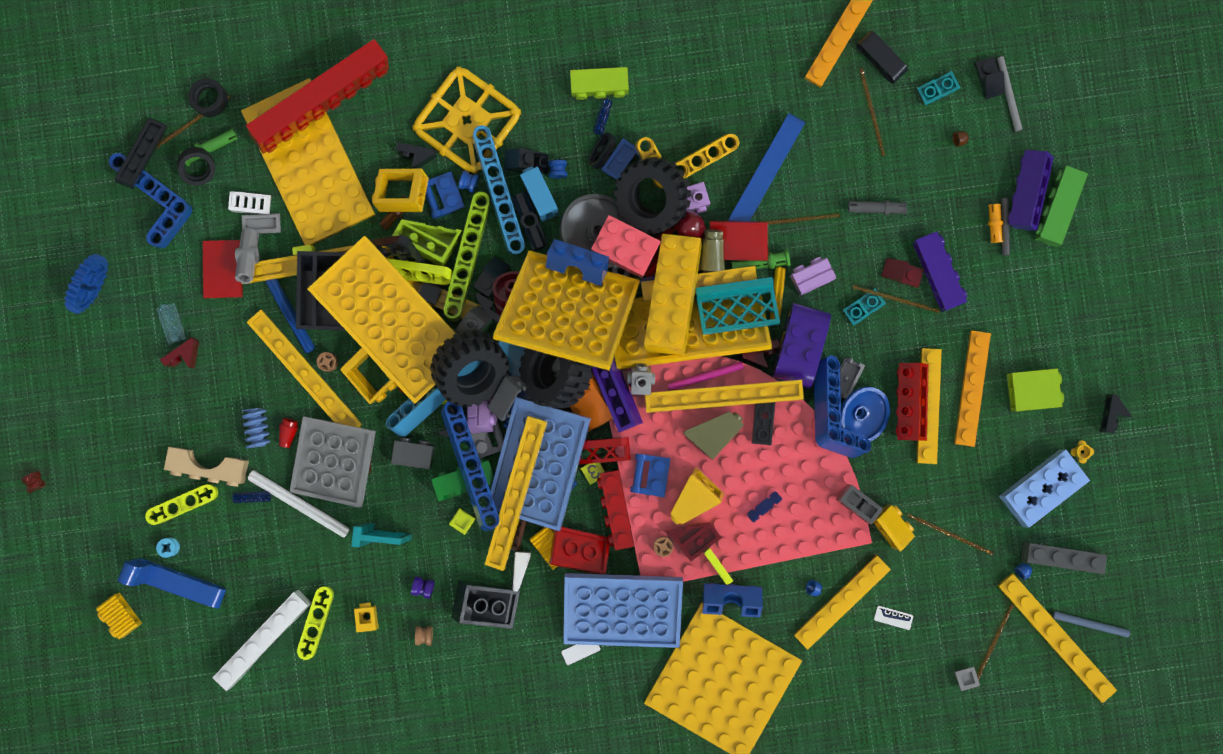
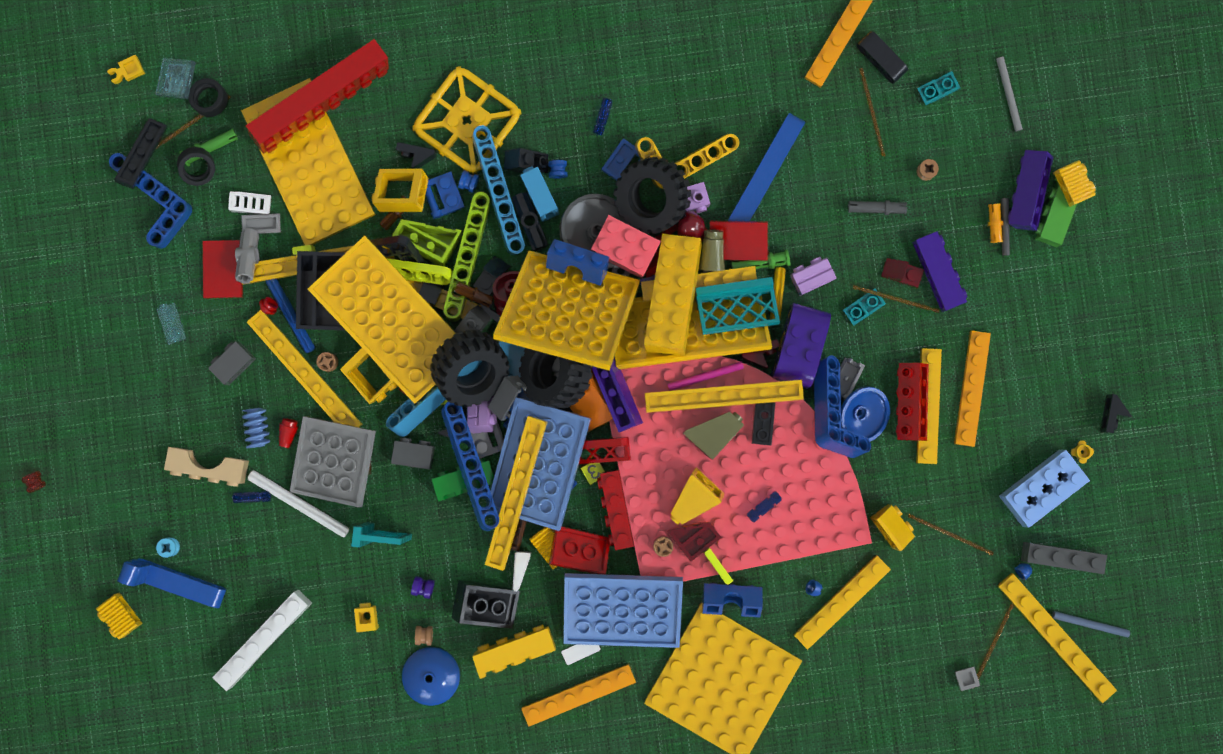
(86, 283): blue gear -> none
(129, 68): none -> yellow plate
(175, 78): none -> clear light blue tile
(183, 507): neon yellow beam -> none
(187, 351): dark red slope -> none
(231, 362): none -> dark grey brick
(268, 305): none -> red plate
(314, 622): neon yellow beam -> none
(440, 666): none -> blue dish
(462, 521): neon yellow tile -> none
(473, 294): none -> reddish brown axle
(514, 650): none -> yellow wedge
(578, 695): none -> light orange plate
(599, 83): lime brick -> none
(602, 150): black plate -> none
(641, 379): light grey brick -> none
(656, 476): blue plate -> none
(804, 219): clear orange piece -> none
(859, 504): dark grey brick -> none
(893, 617): white sticker -> none
(923, 169): none -> medium nougat wheel
(960, 138): reddish brown hinge -> none
(990, 78): black slope -> none
(1035, 390): lime brick -> none
(1075, 183): none -> yellow brick

